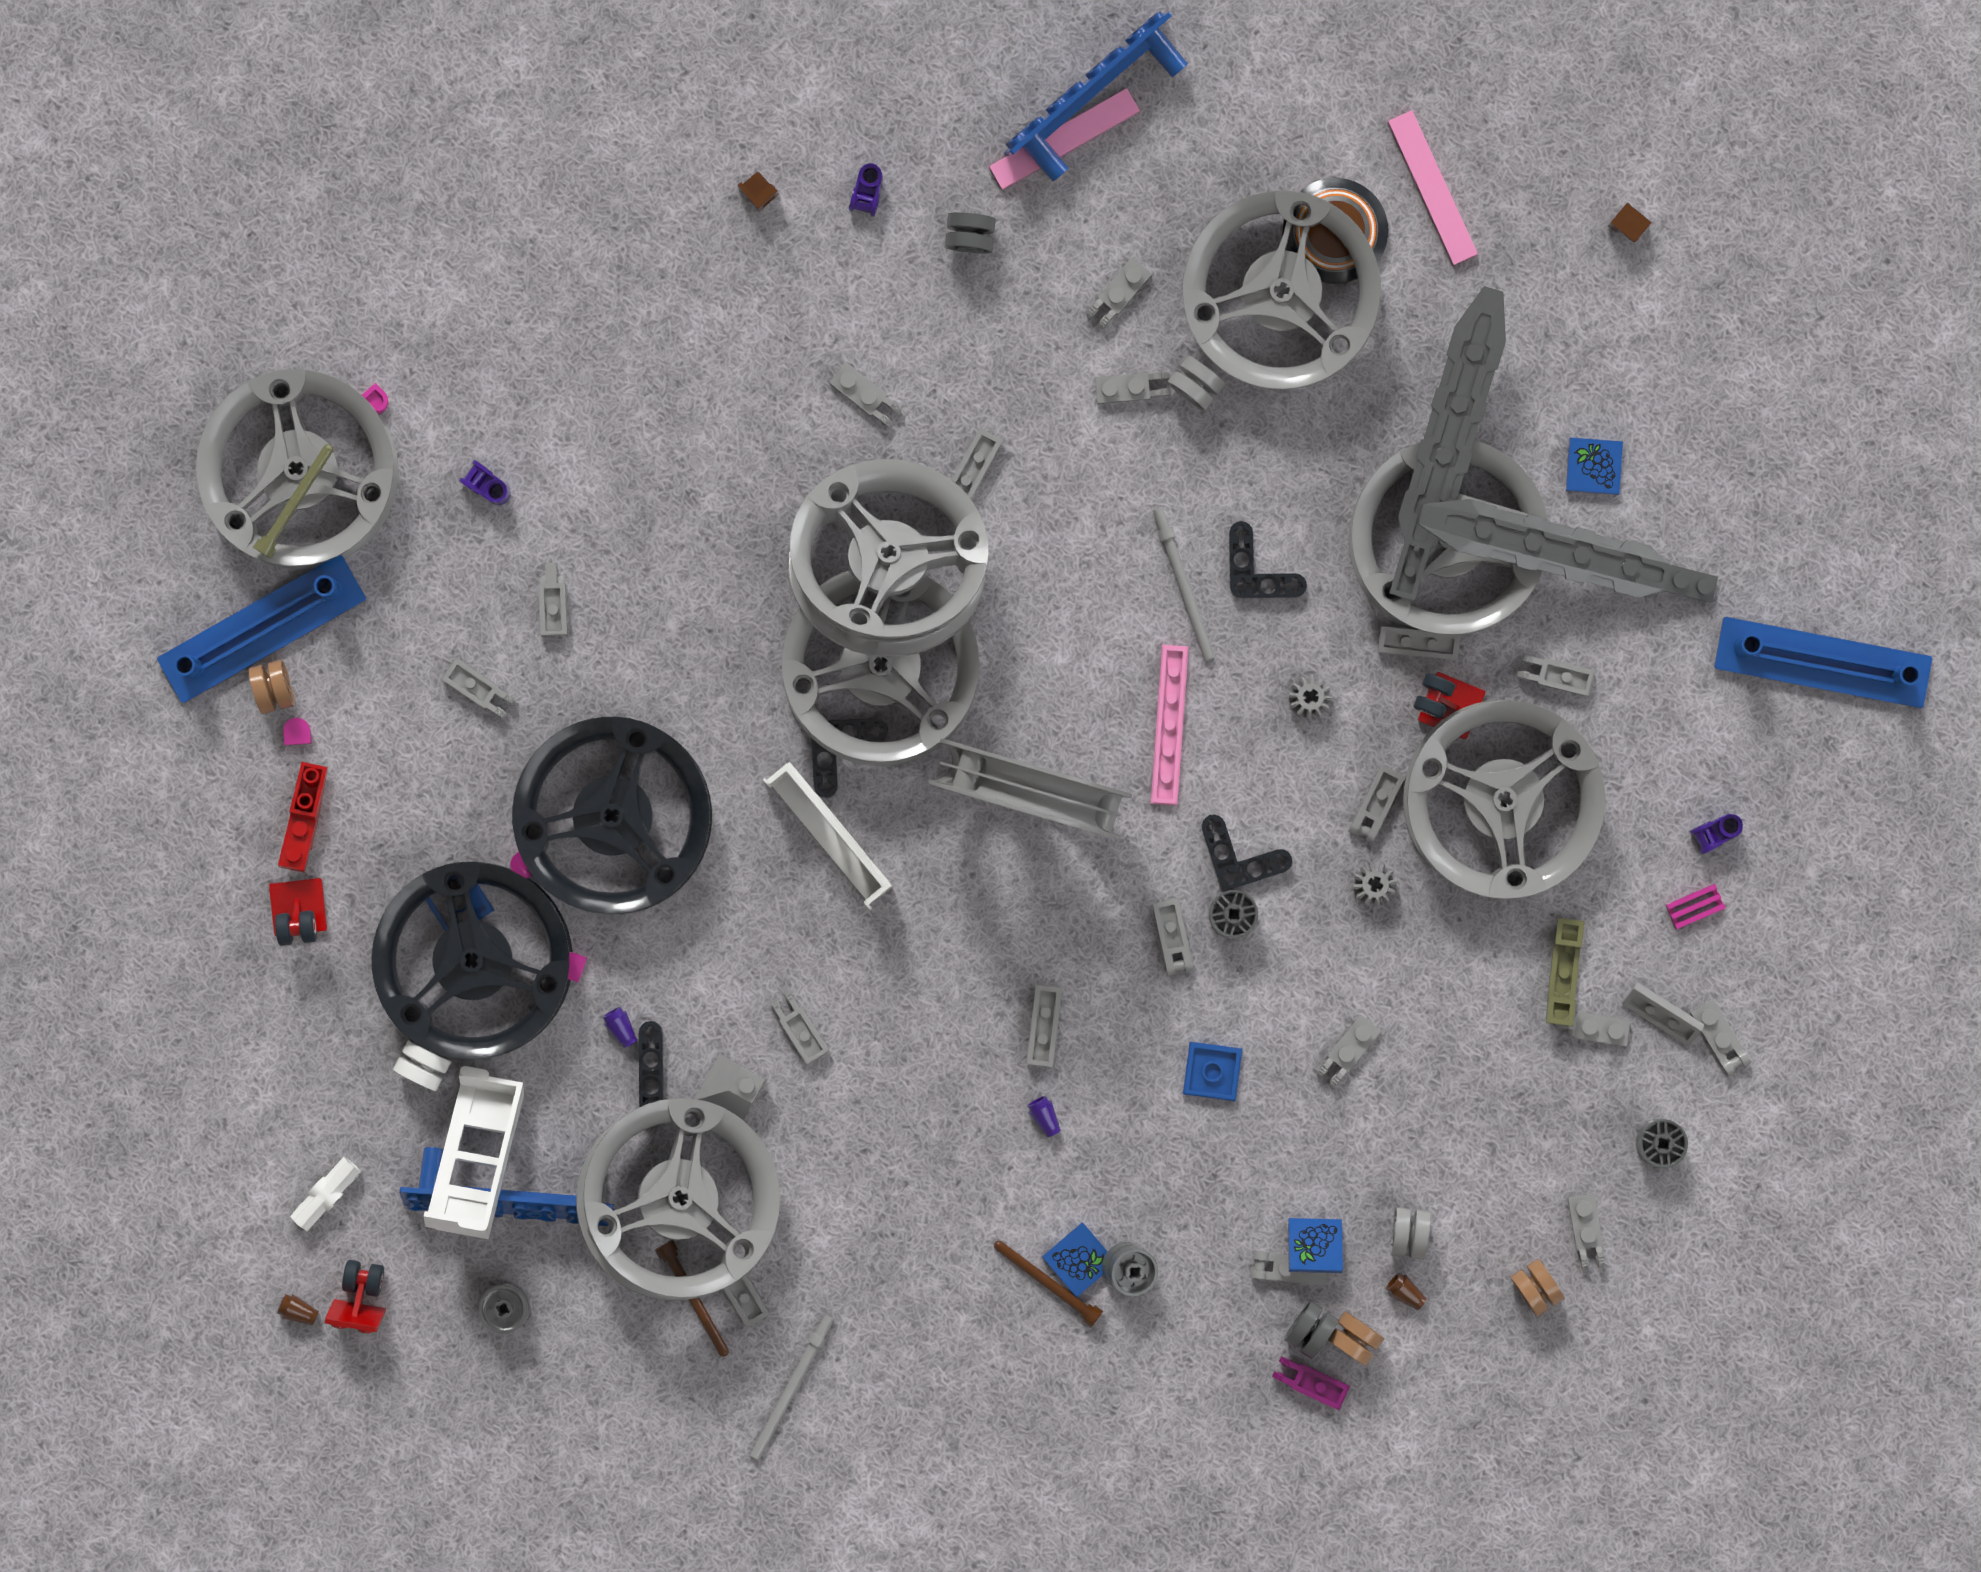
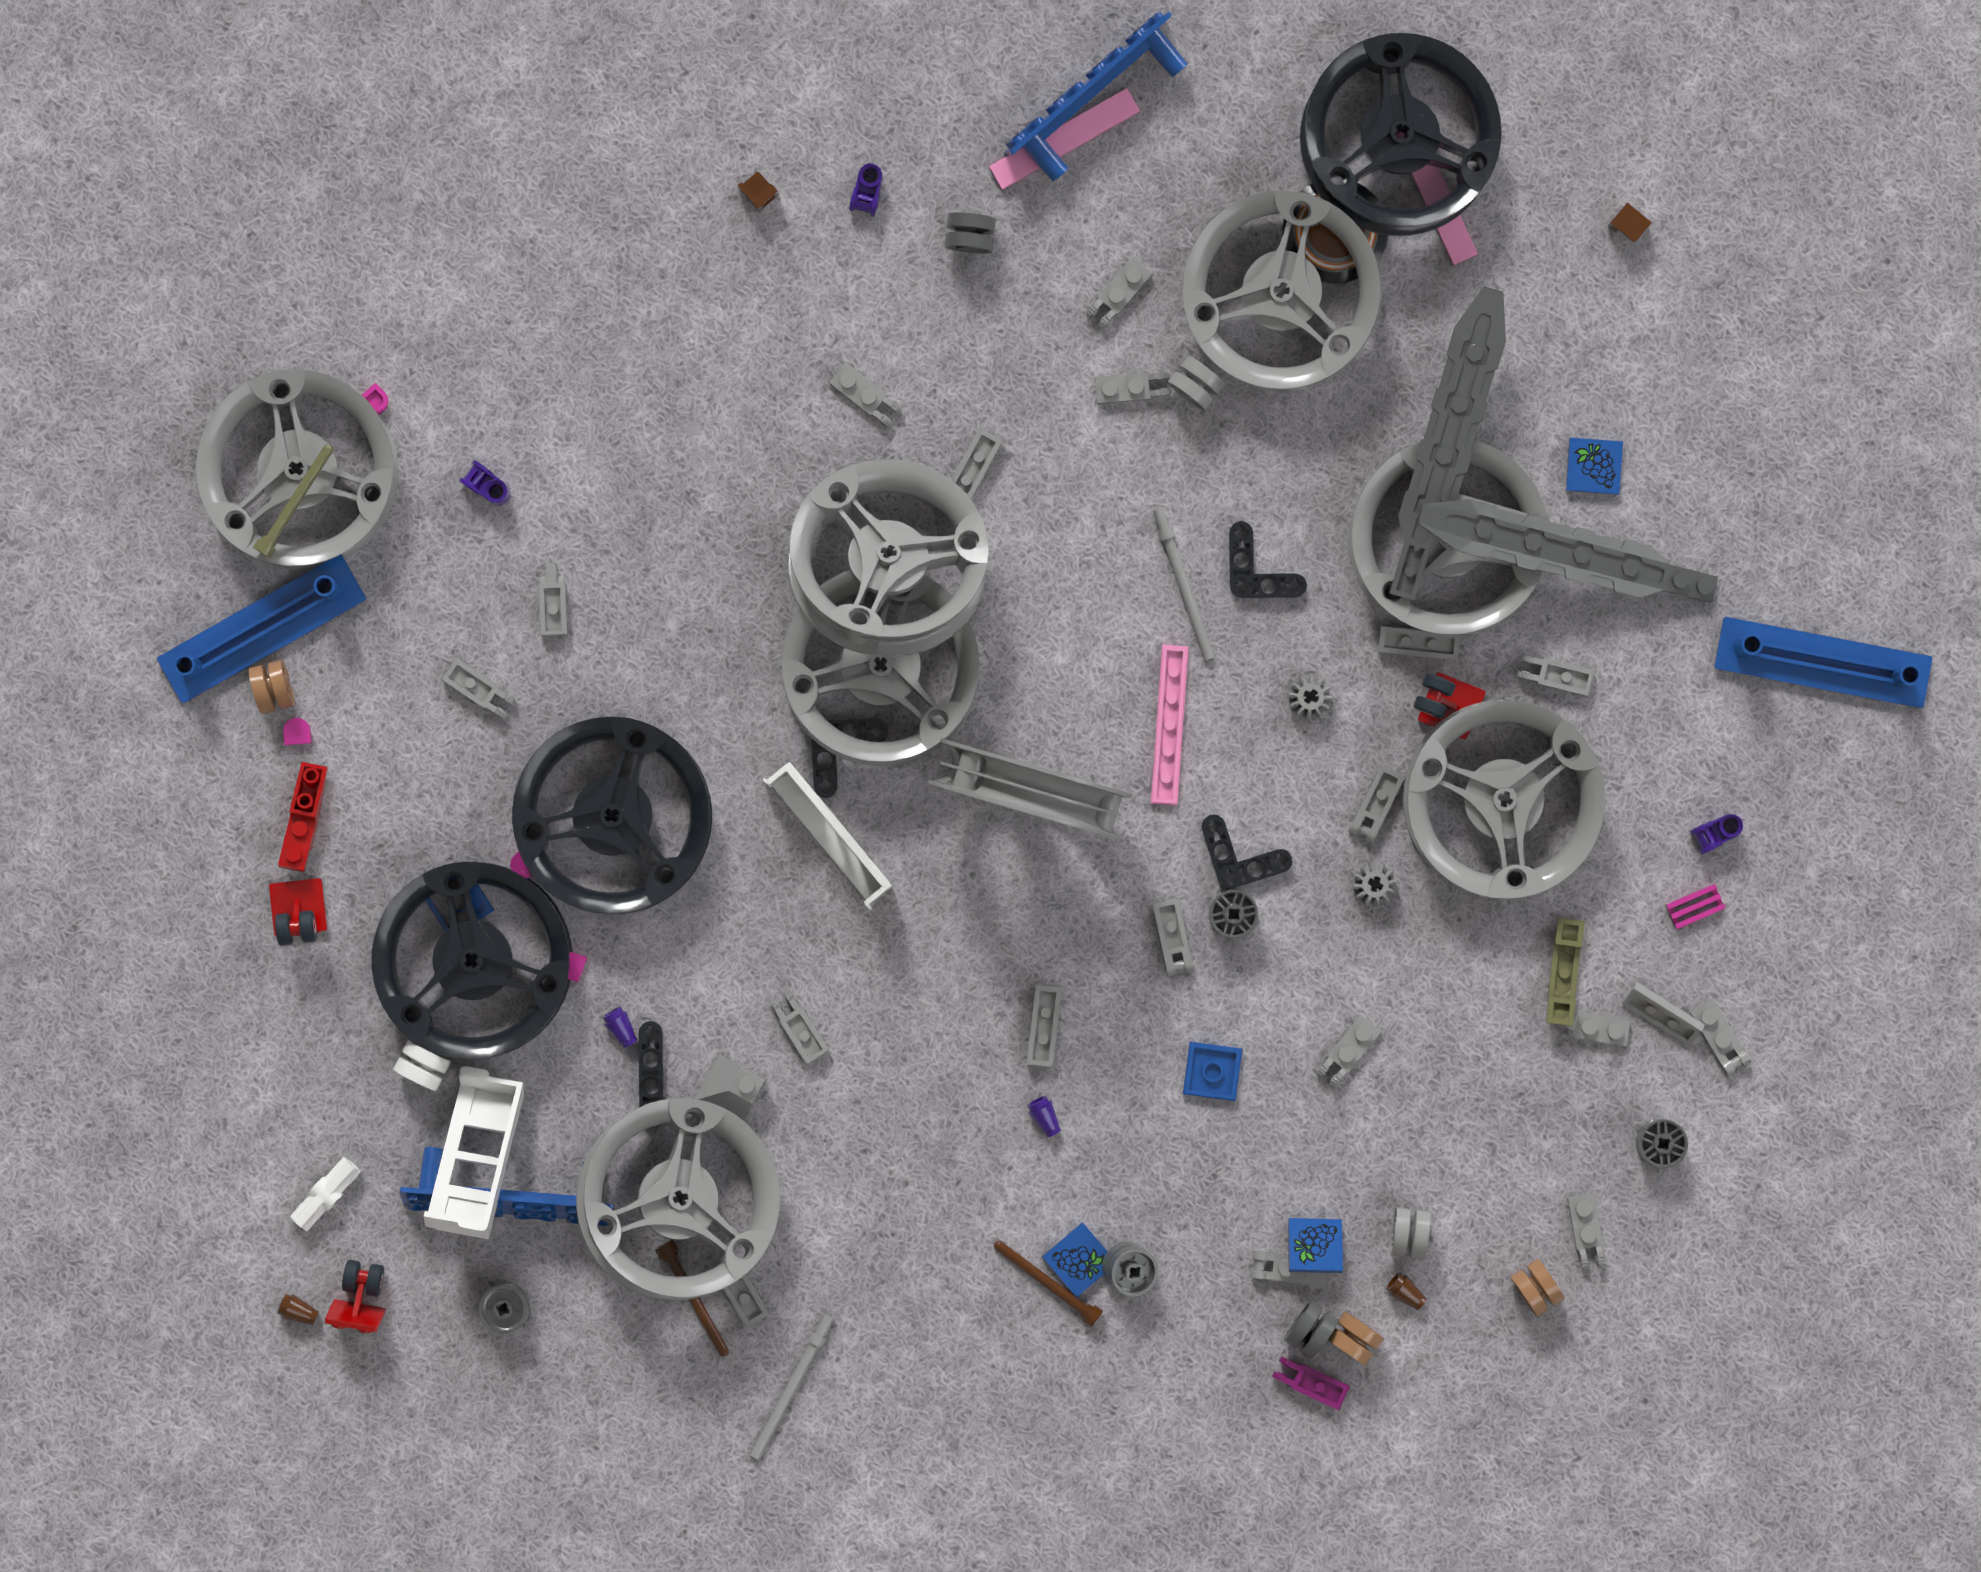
(1406, 115): none -> black wheel

